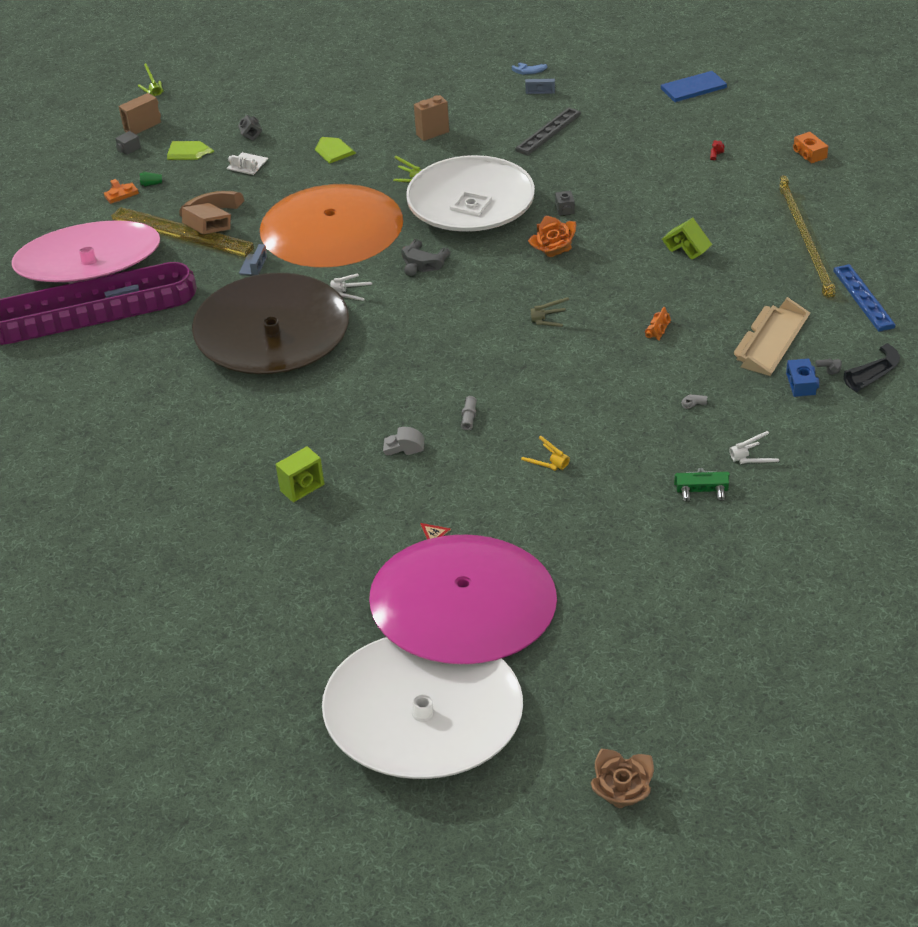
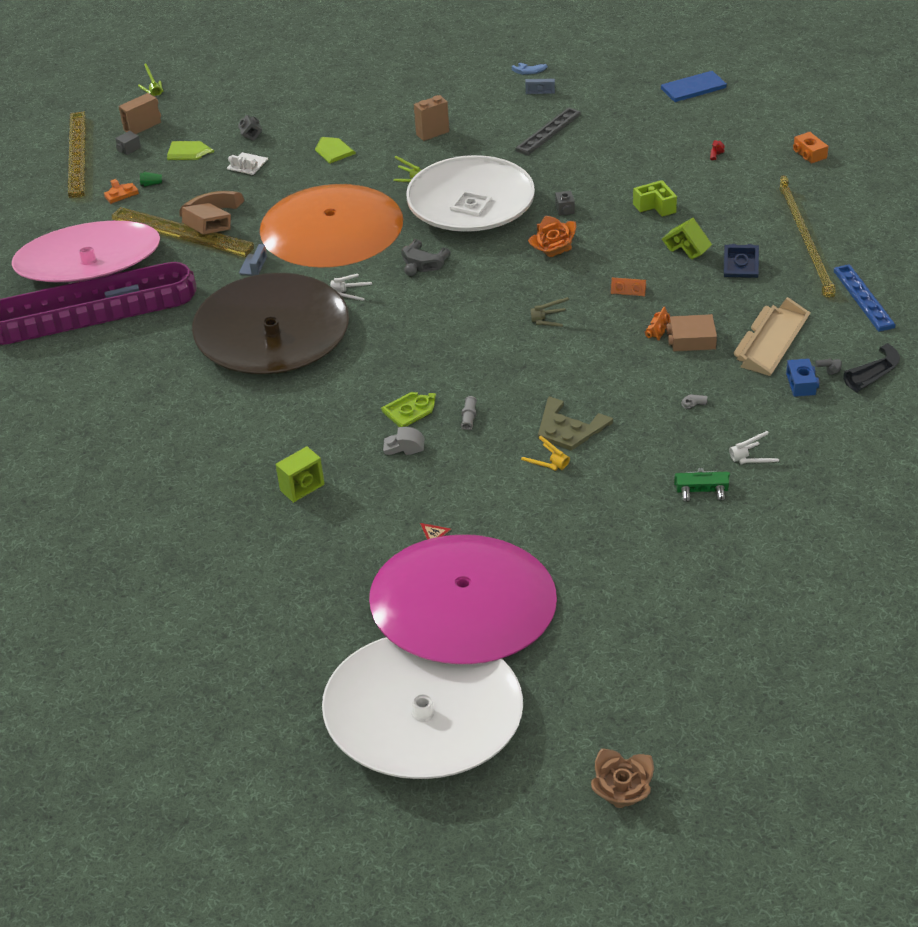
(76, 169): none -> clear yellow plate
(409, 408): none -> lime tile
(568, 431): none -> olive wing
(628, 286): none -> orange hinge
(656, 196): none -> lime brick
(692, 333): none -> medium nougat brick
(741, 261): none -> dark blue plate

